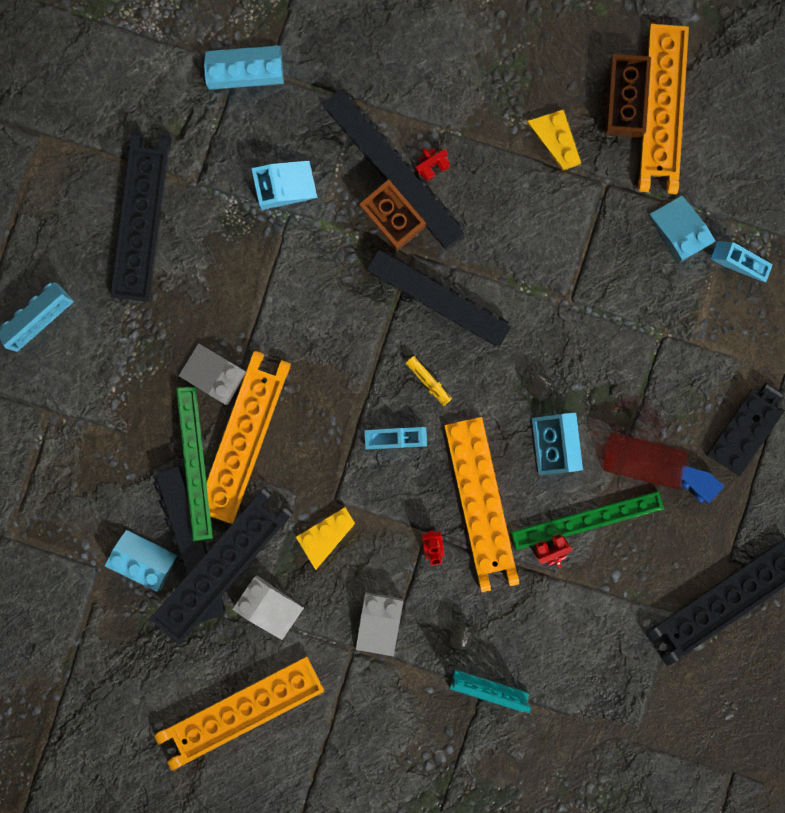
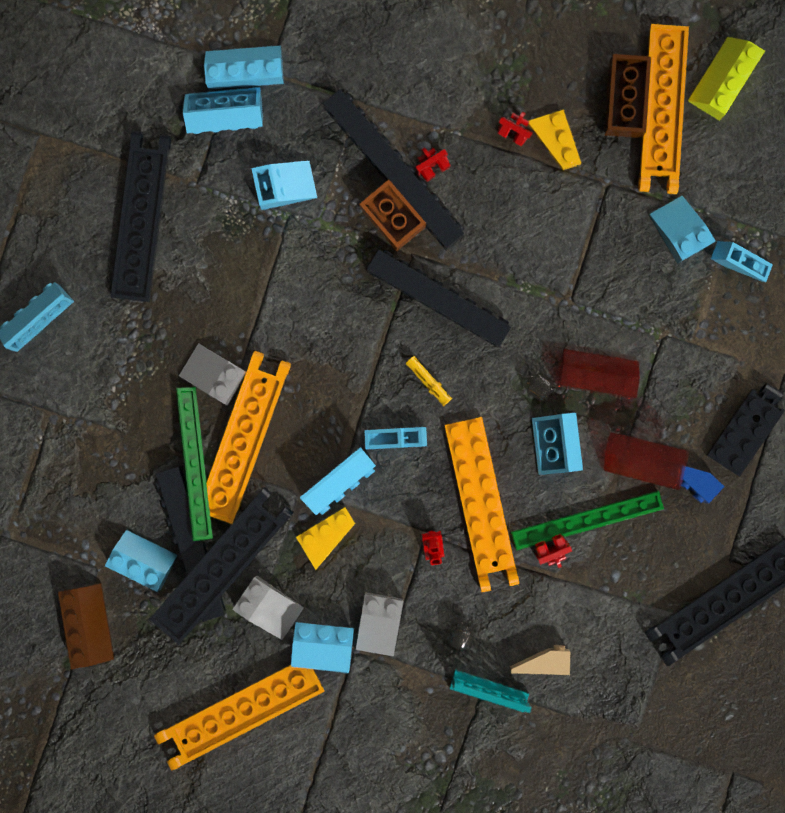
(86, 626): none -> reddish brown slope
(223, 110): none -> medium azure slope
(322, 647): none -> medium azure slope
(338, 481): none -> medium azure slope
(522, 133): none -> red hips
(549, 661): none -> tan slope
(599, 374): none -> clear red slope
(726, 76): none -> neon yellow slope

